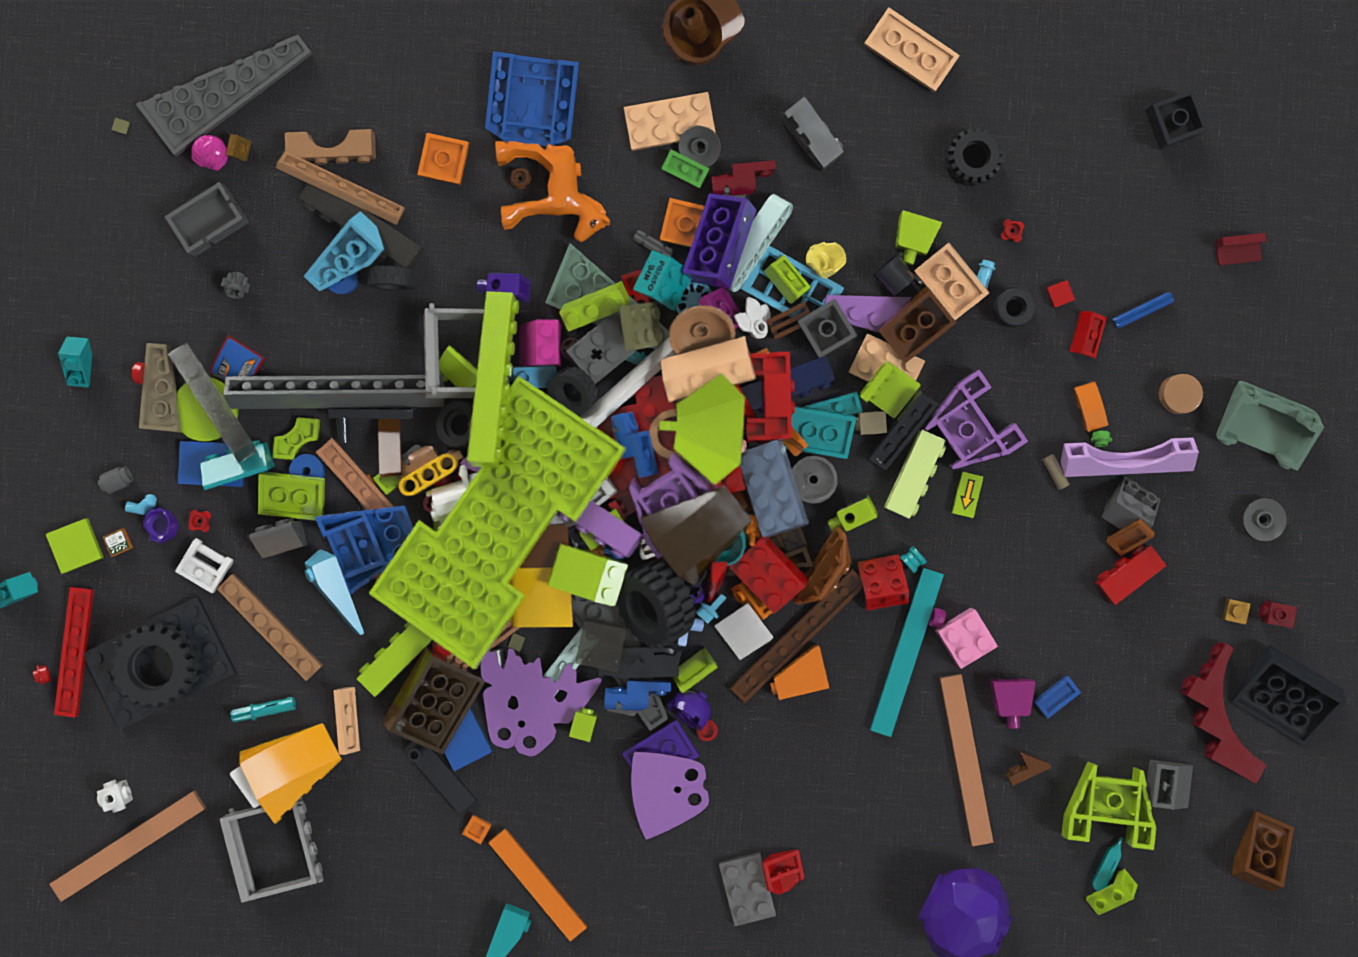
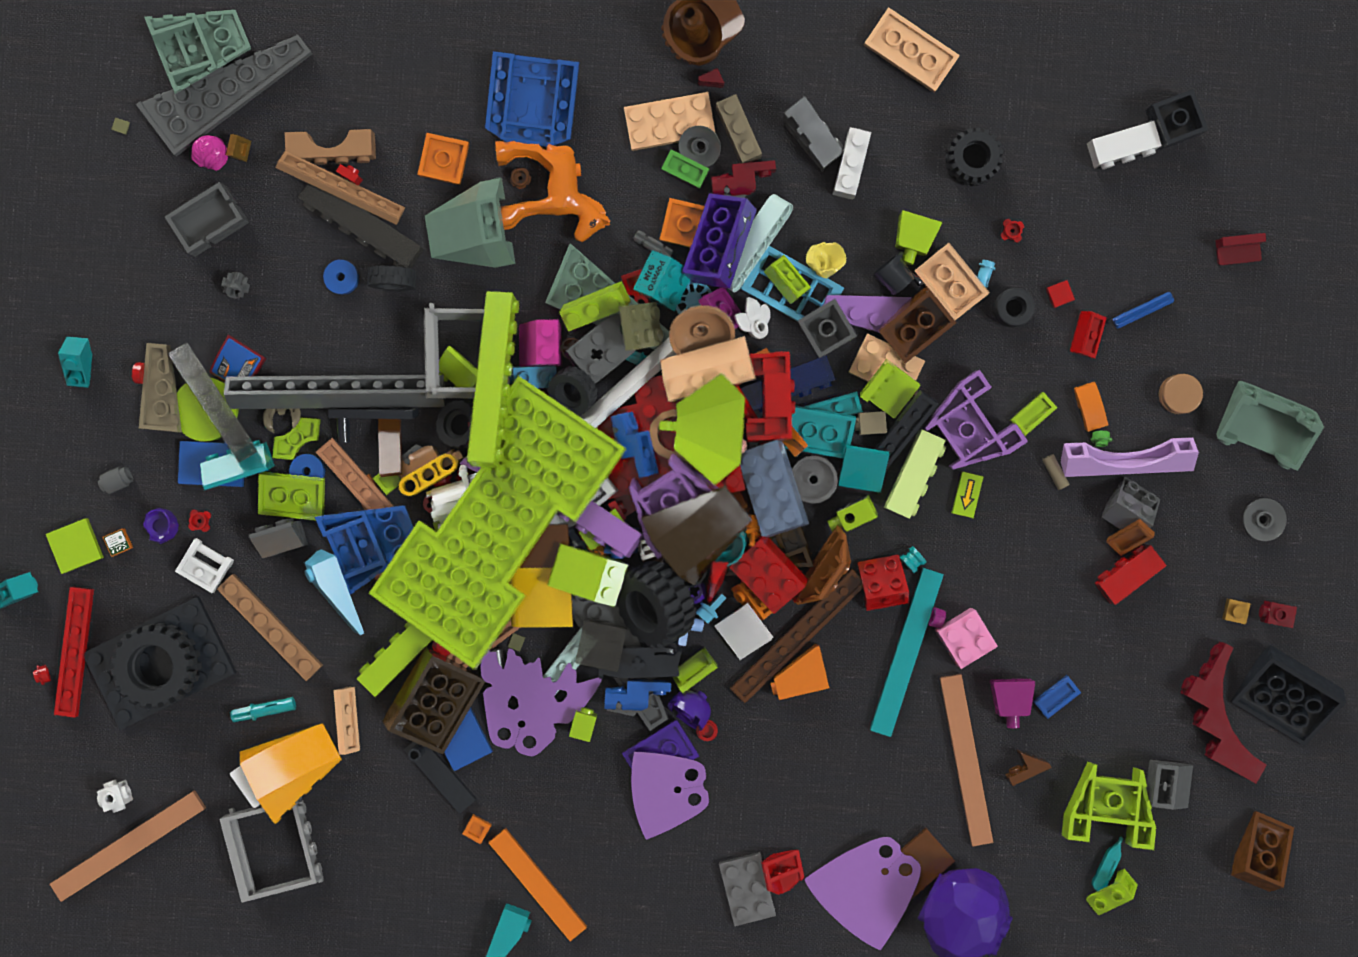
(143, 507): medium azure arm -> none
(197, 44): none -> sand green wedge
(268, 417): none -> dark tan head
(350, 174): none -> red plate
(350, 251): medium azure wedge -> none
(471, 227): none -> sand green wedge
(508, 283): dark purple torso -> none
(711, 79): none -> dark red slope
(738, 130): none -> dark tan brick
(774, 328): reddish brown tile -> none
(851, 163): none -> white brick
(861, 895): none -> medium lavender piece
(863, 468): none -> teal tile
(930, 856): none -> reddish brown tile
(1034, 413): none -> lime tile
(1124, 145): none -> white brick

